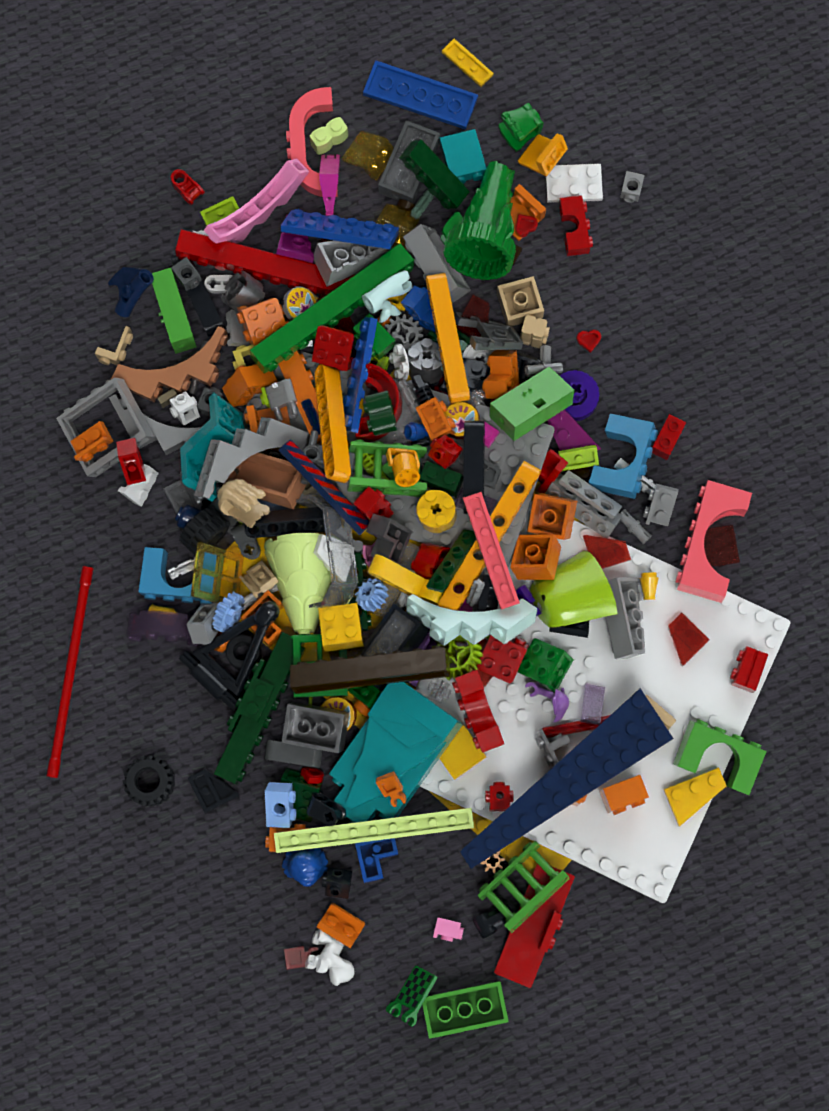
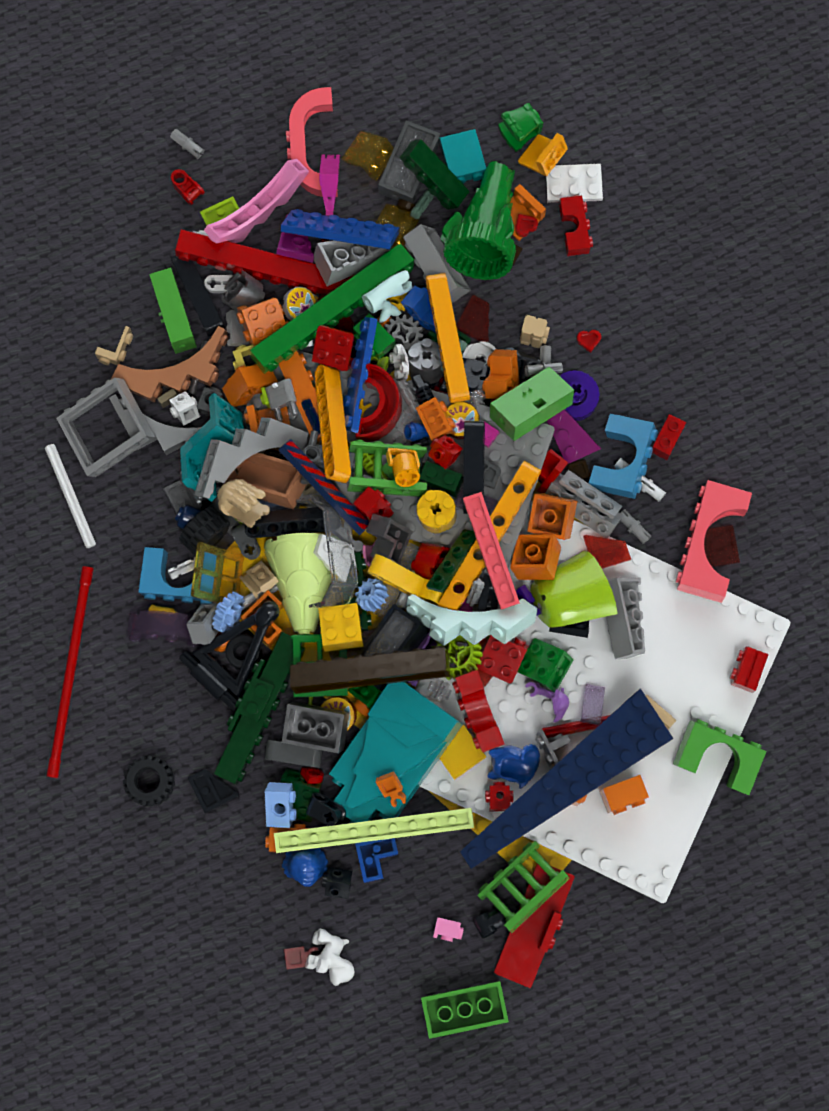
(70, 496): none -> white axle
(91, 441): orange bracket -> none
(131, 286): dark blue pin -> none
(131, 461): red brick -> none
(139, 491): white wing -> none
(182, 268): dark grey brick -> none
(187, 143): none -> light grey axle
(332, 134): yellowish green brick -> none
(341, 925): orange bracket -> none
(380, 413): dark green brick -> none
(413, 995): green flag -> none
(420, 95): blue plate -> none
(467, 62): yellow tile -> none
(493, 334): dark grey wing -> none
(497, 864): light nougat gear -> none
(514, 763): none -> blue hair
(519, 300): tan brick -> none
(580, 457): lime plate -> none
(635, 180): light grey brick -> none
(649, 585): yellow cone -> none
(661, 505): light grey bracket -> none
(686, 638): clear red wing -> none
(693, 794): yellow wing -> none

